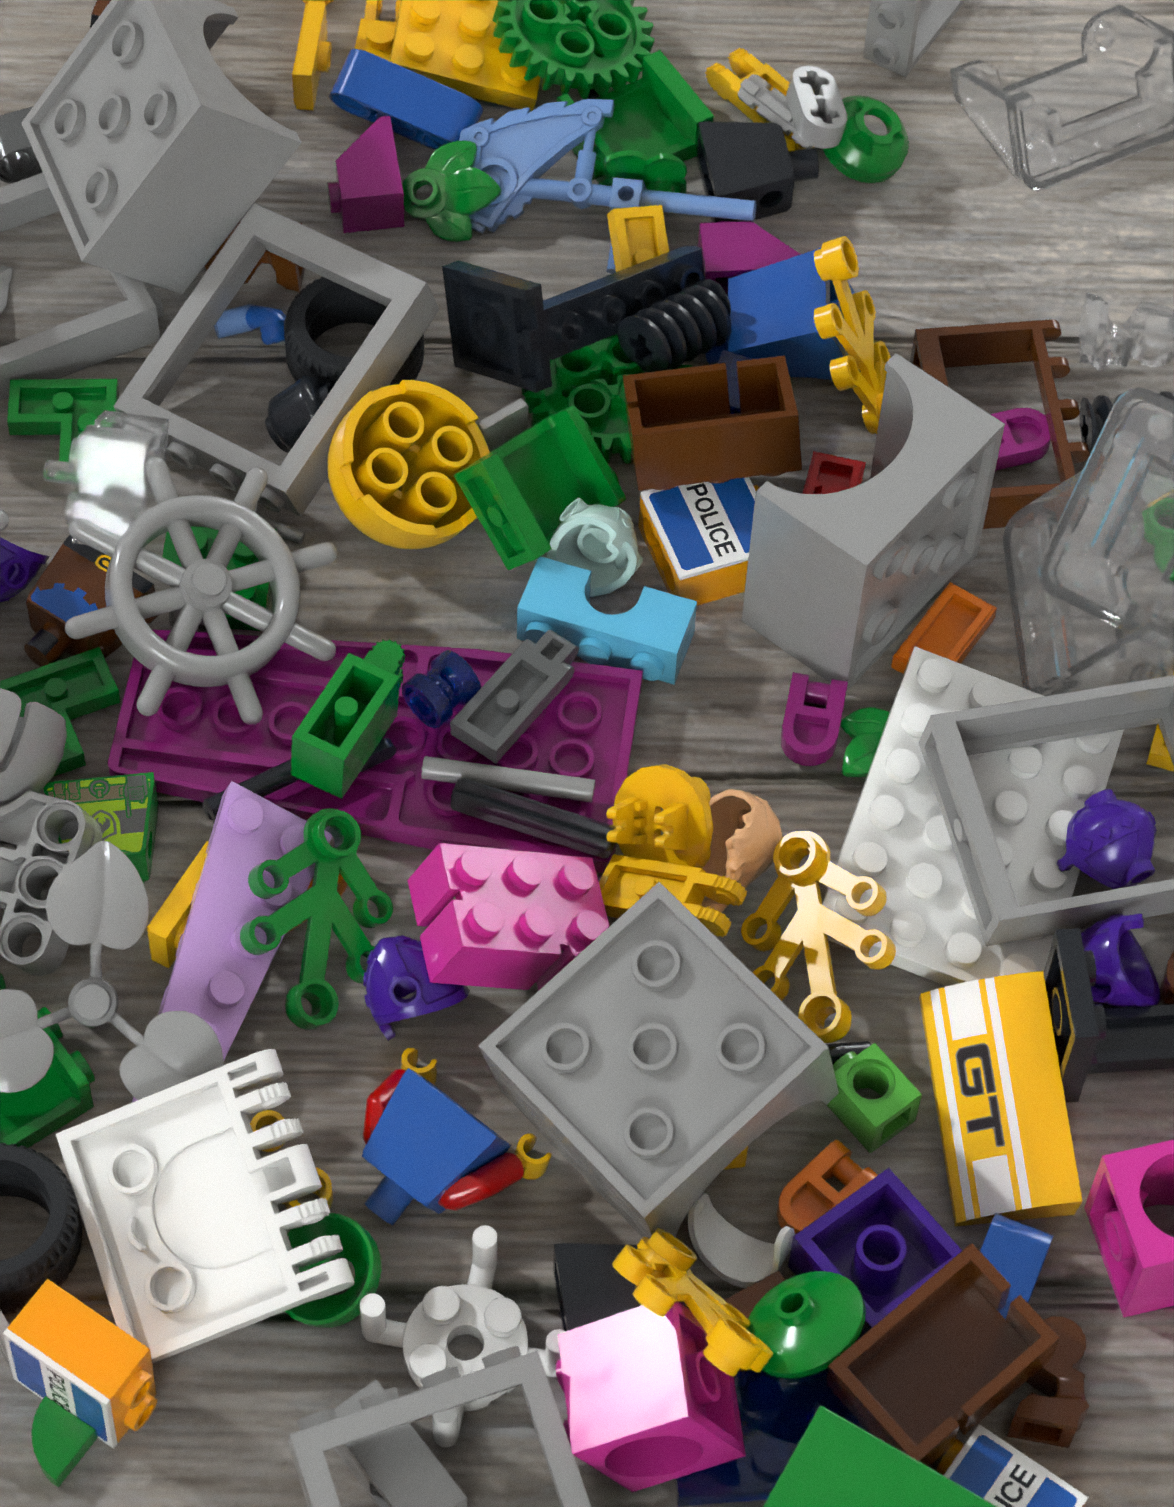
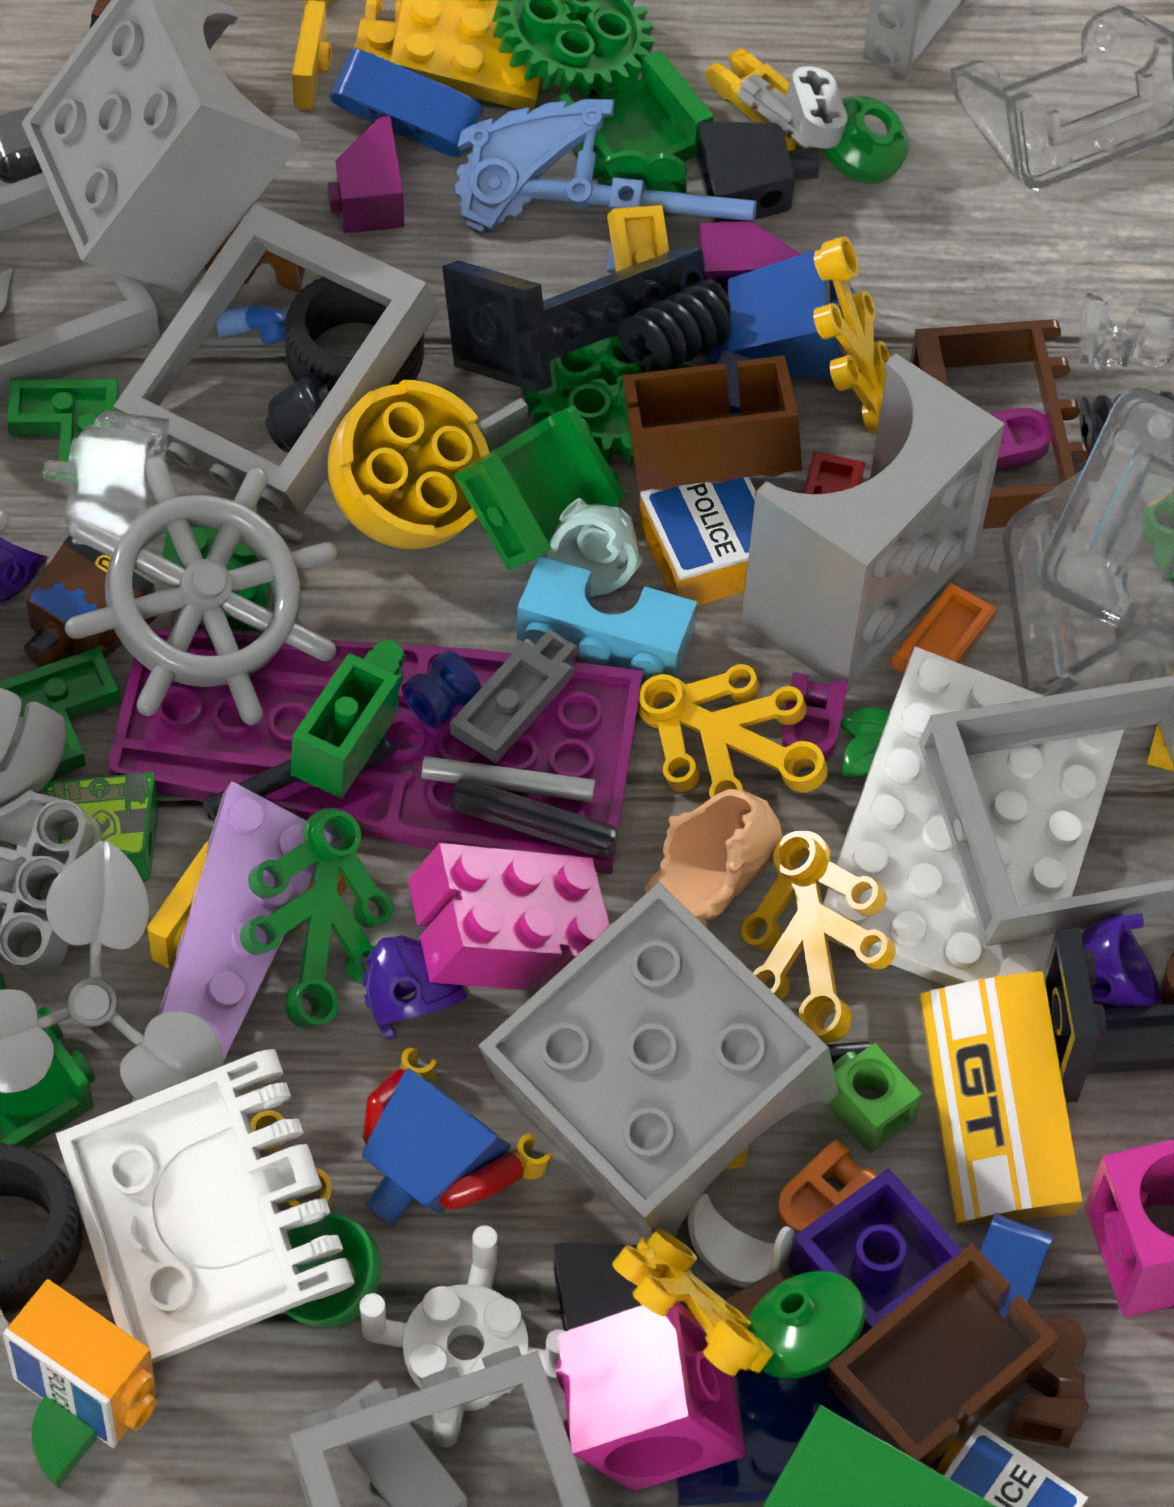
(456, 191): green plate -> none
(630, 878): yellow hinge -> none
(684, 818): yellow plate -> none
(726, 729): none -> yellow plant
(1111, 841): dark purple helmet -> none

